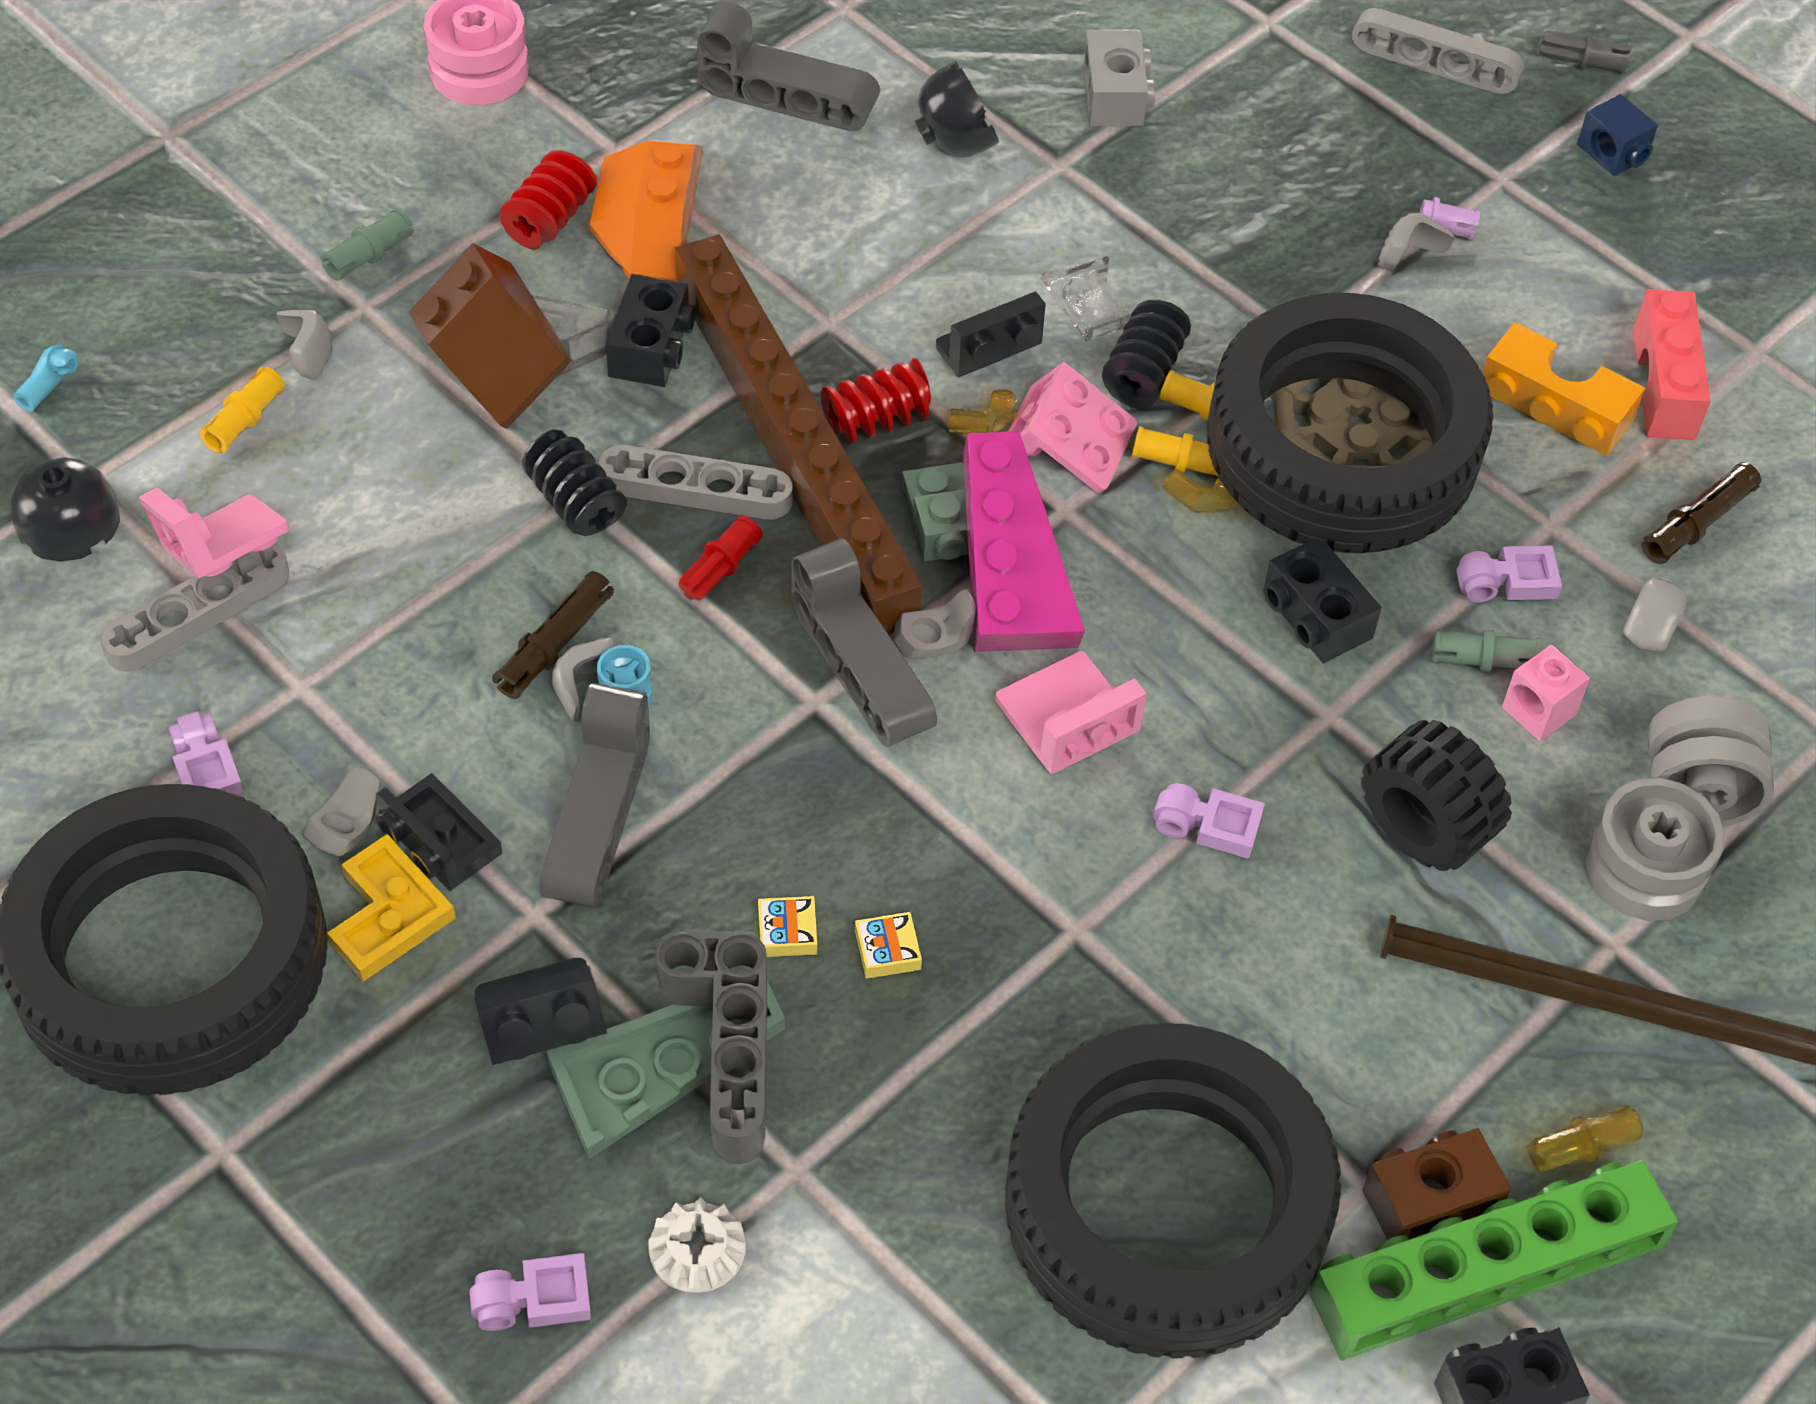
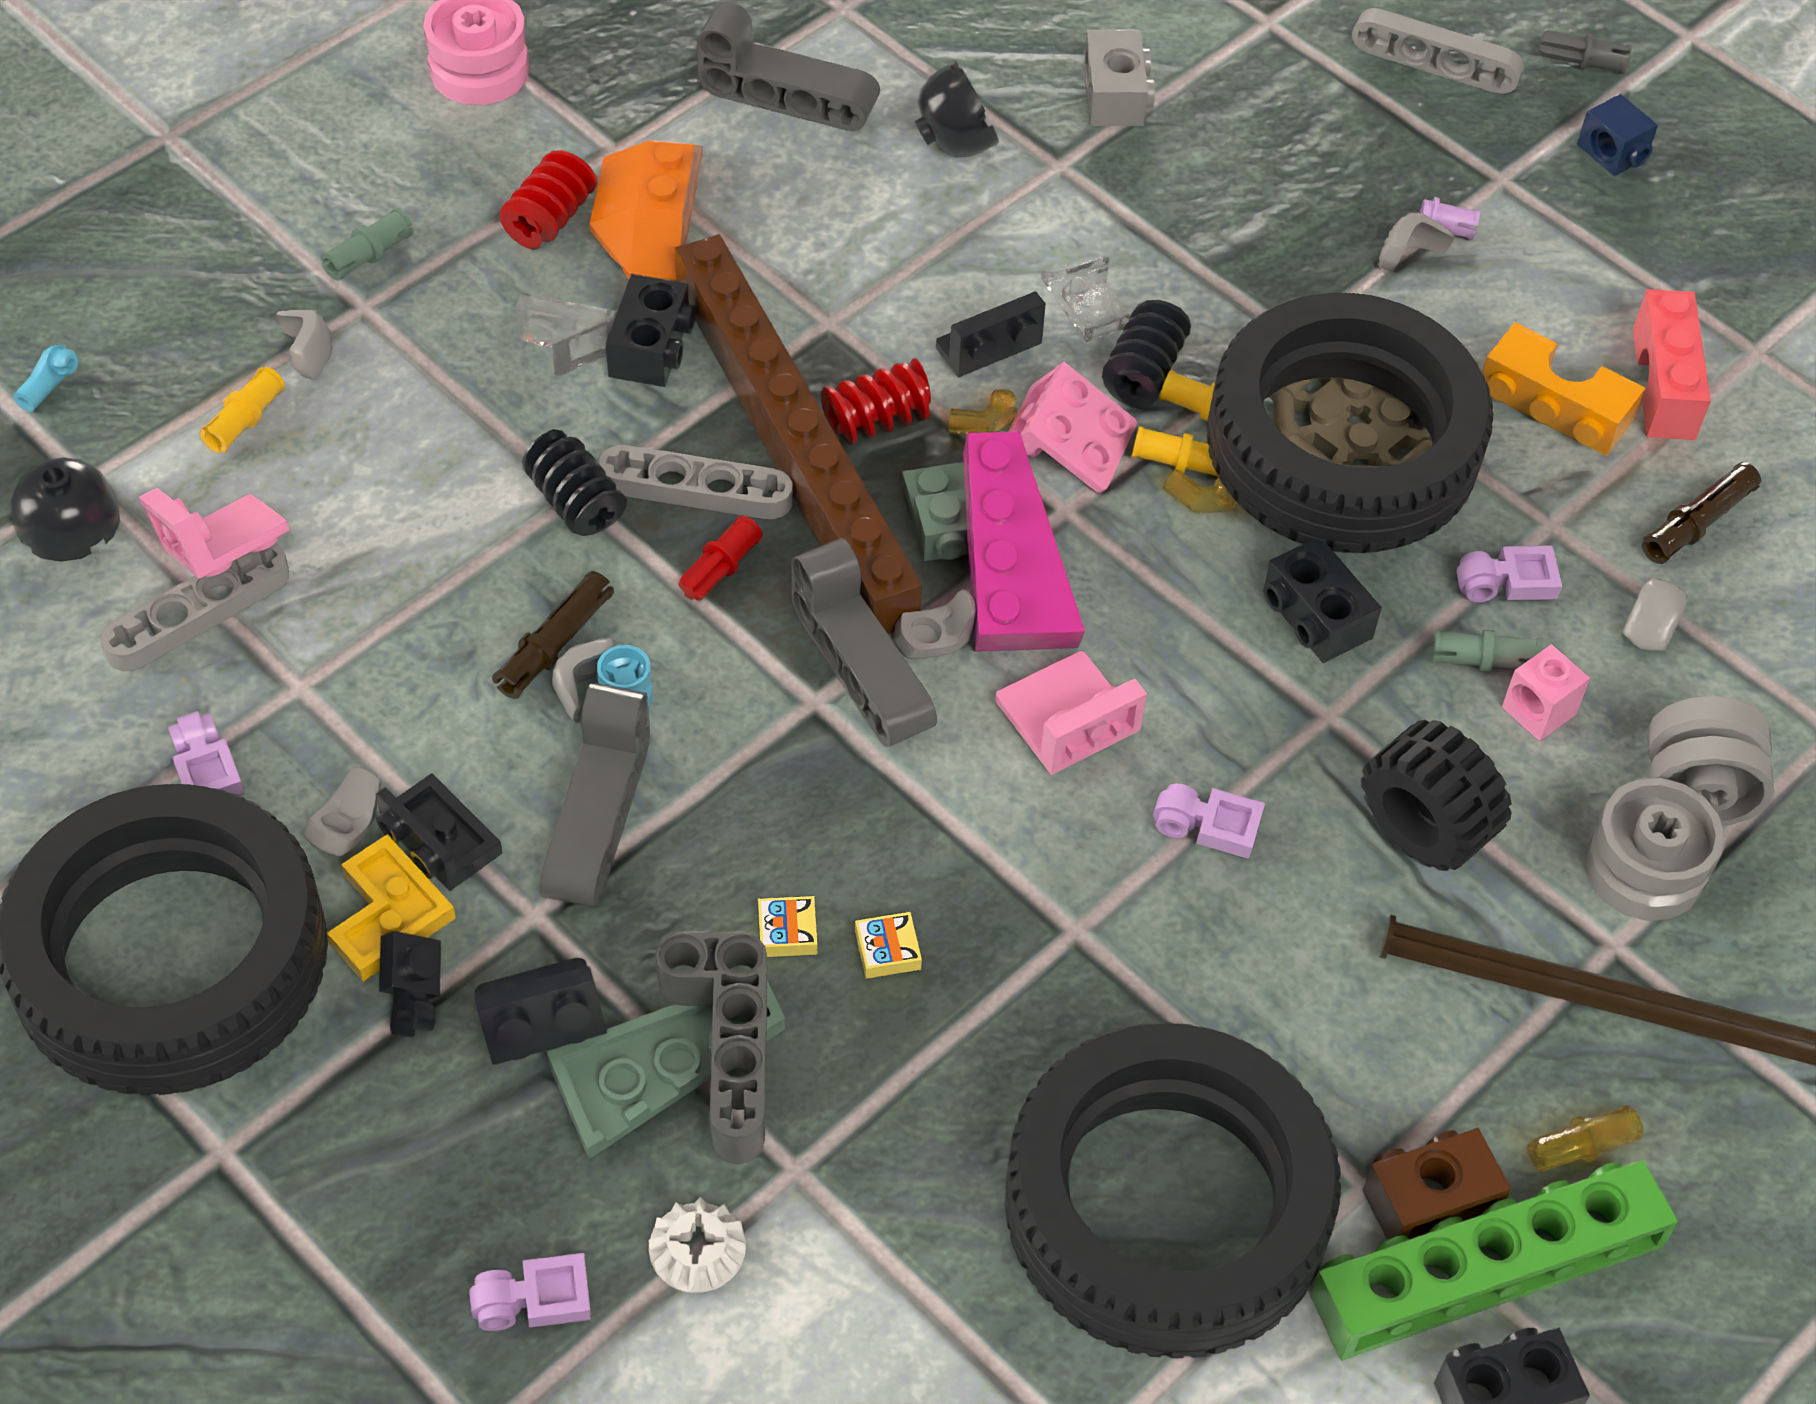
(412, 974): none -> black plate
(491, 333): reddish brown slope -> none

